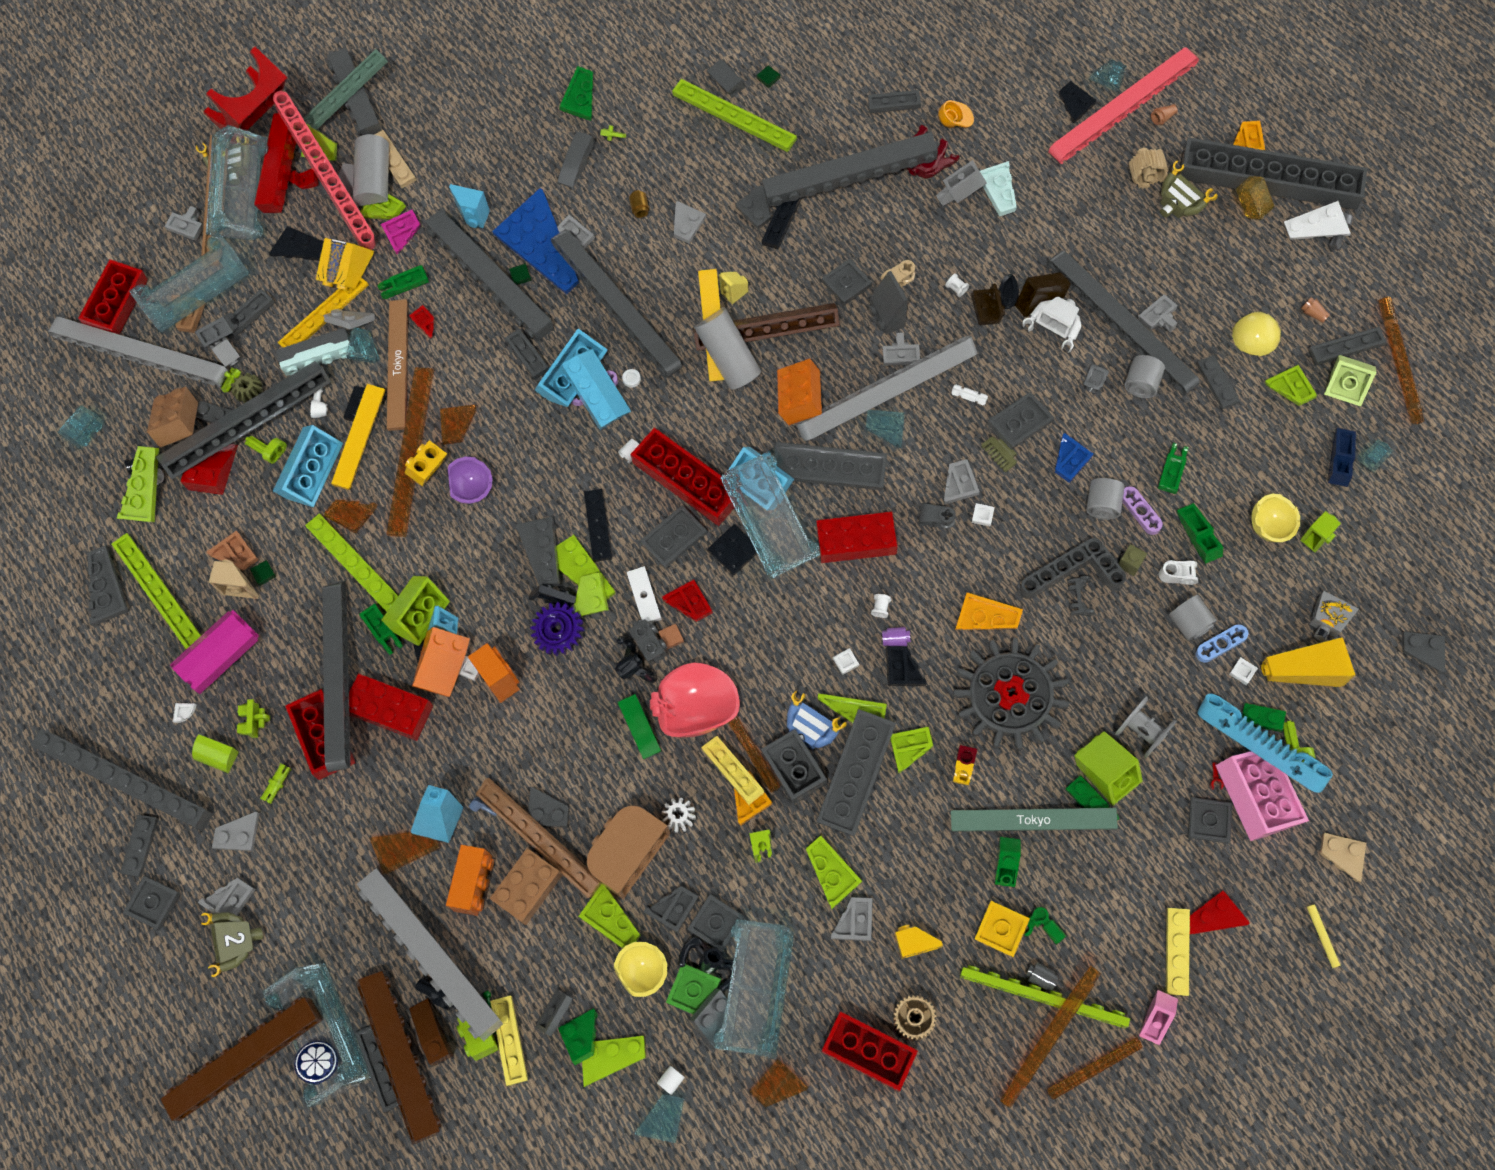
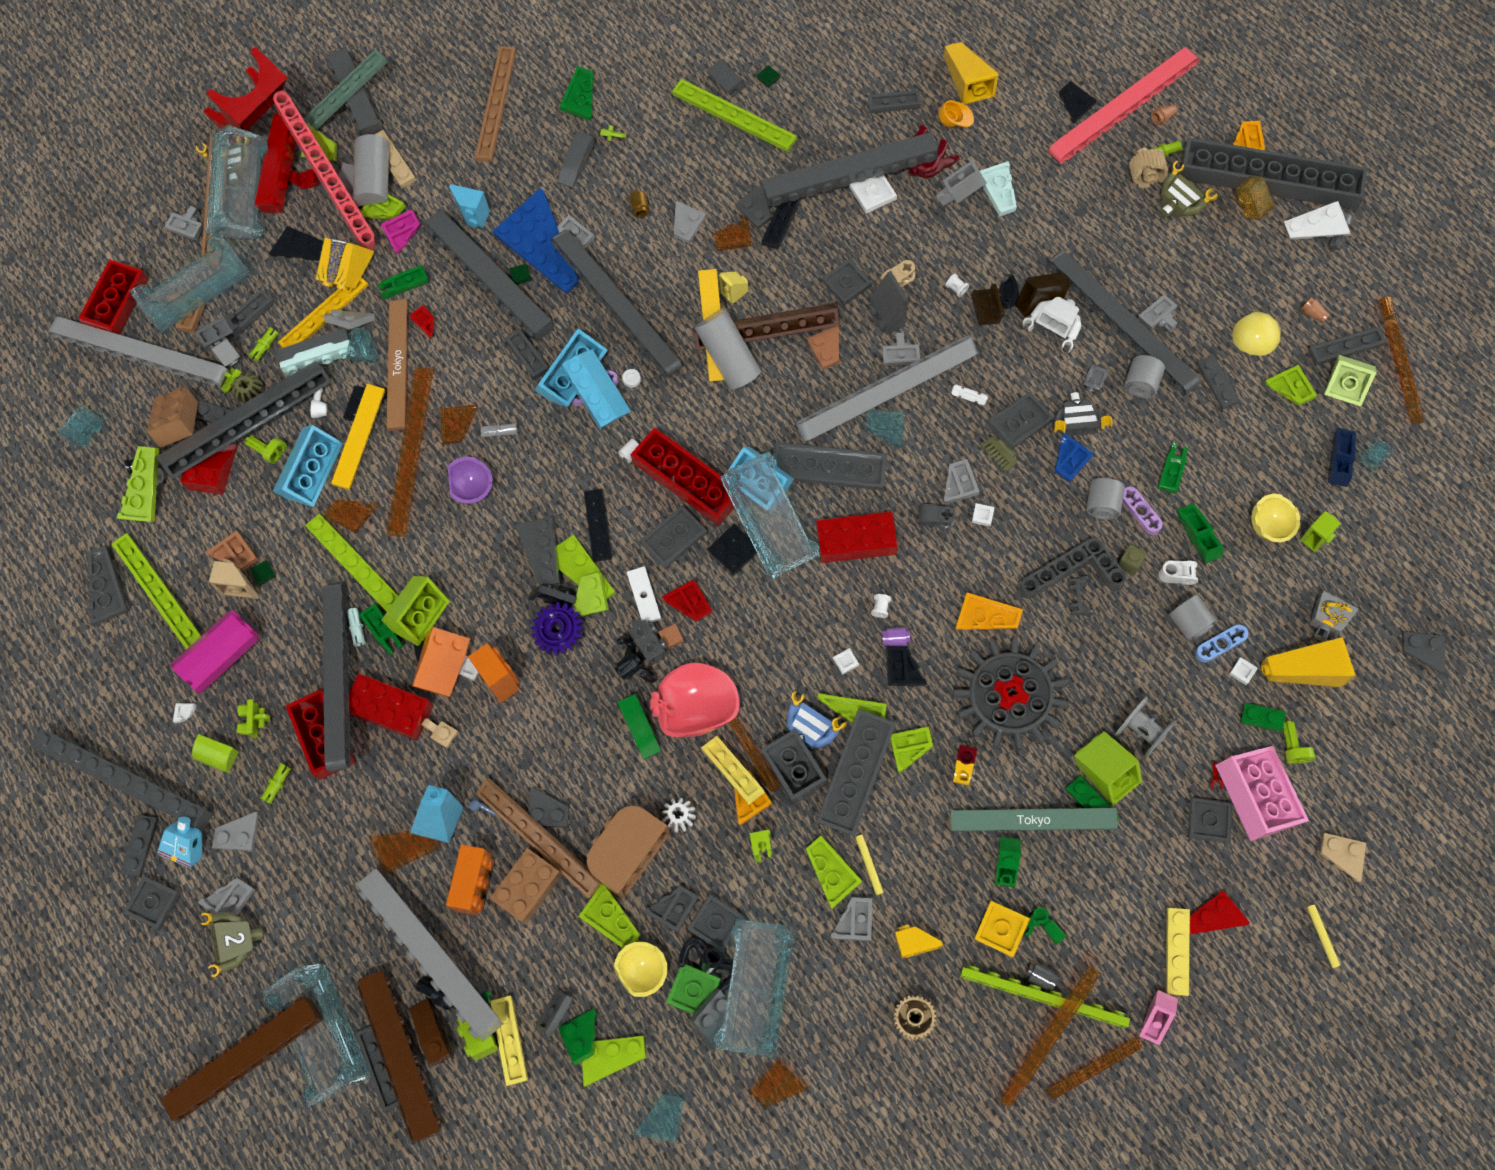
(181, 843): none -> medium azure torso
(263, 344): none -> lime pin
(316, 1062): dish -> none
(355, 627): none -> light aqua axle
(428, 464): yellow brick -> none
(442, 733): none -> tan plate
(443, 620): medium azure slope -> none
(495, 104): none -> medium nougat tile
(499, 430): none -> light grey axle
(670, 1080): white beam -> none
(733, 236): none -> clear orange wing
(799, 392): orange brick -> none
(826, 347): none -> nougat wing
(869, 865): none -> light yellow piece
(869, 1051): red brick -> none
(873, 193): none -> white plate
(970, 74): none -> yellow slope
(1079, 417): none -> torso
(1109, 75): clear light blue wing -> none
(1170, 148): none -> lime pin
(1309, 773): medium azure gear -> none

